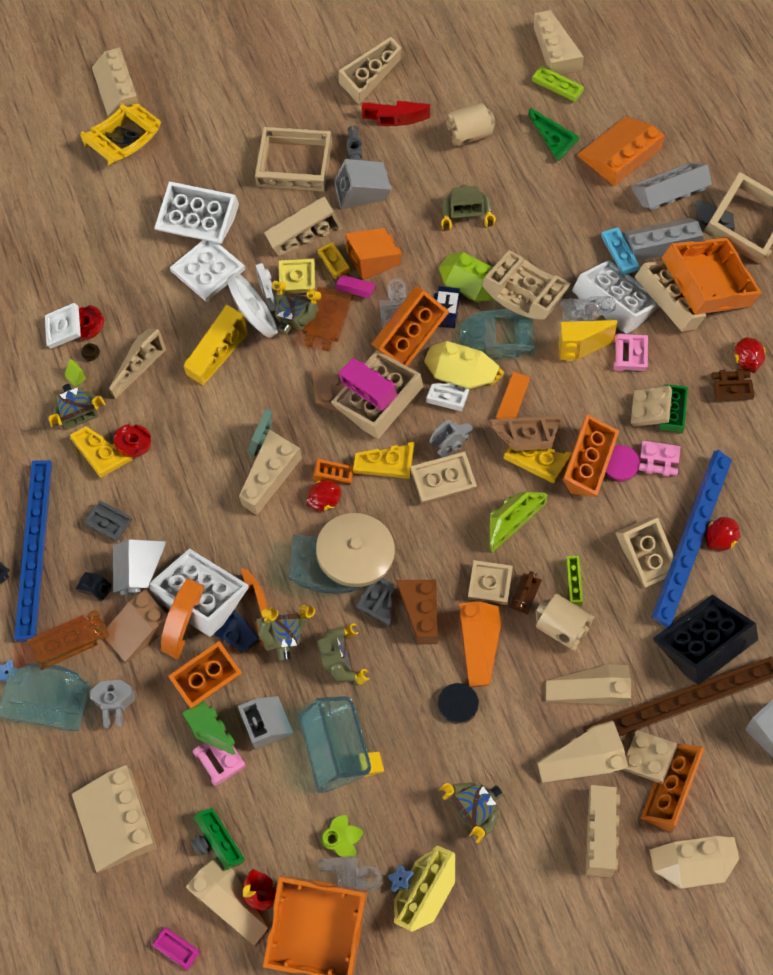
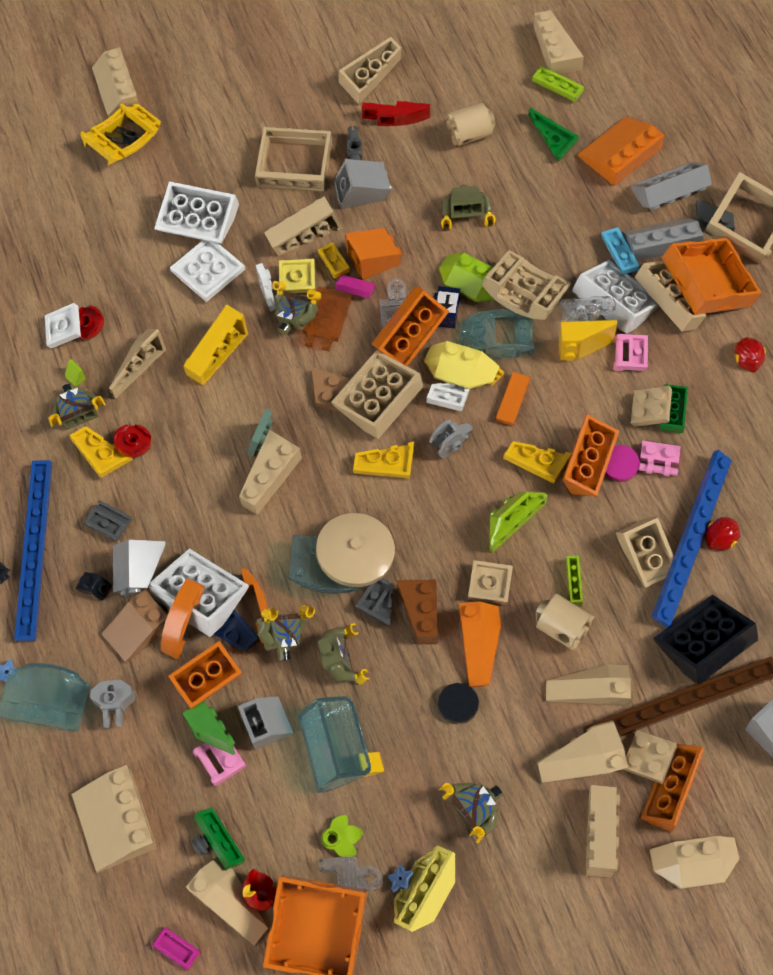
(67, 639): clear orange tile -> none
(90, 352): dark brown plate -> none
(252, 305): white dish -> none
(323, 495): red hair -> none
(333, 466): orange slope -> none
(368, 384): dark pink brick -> none
(443, 477): tan plate -> none
(525, 592): reddish brown hinge -> none
(528, 432): medium nougat wing -> none
(734, 389): reddish brown plate -> none

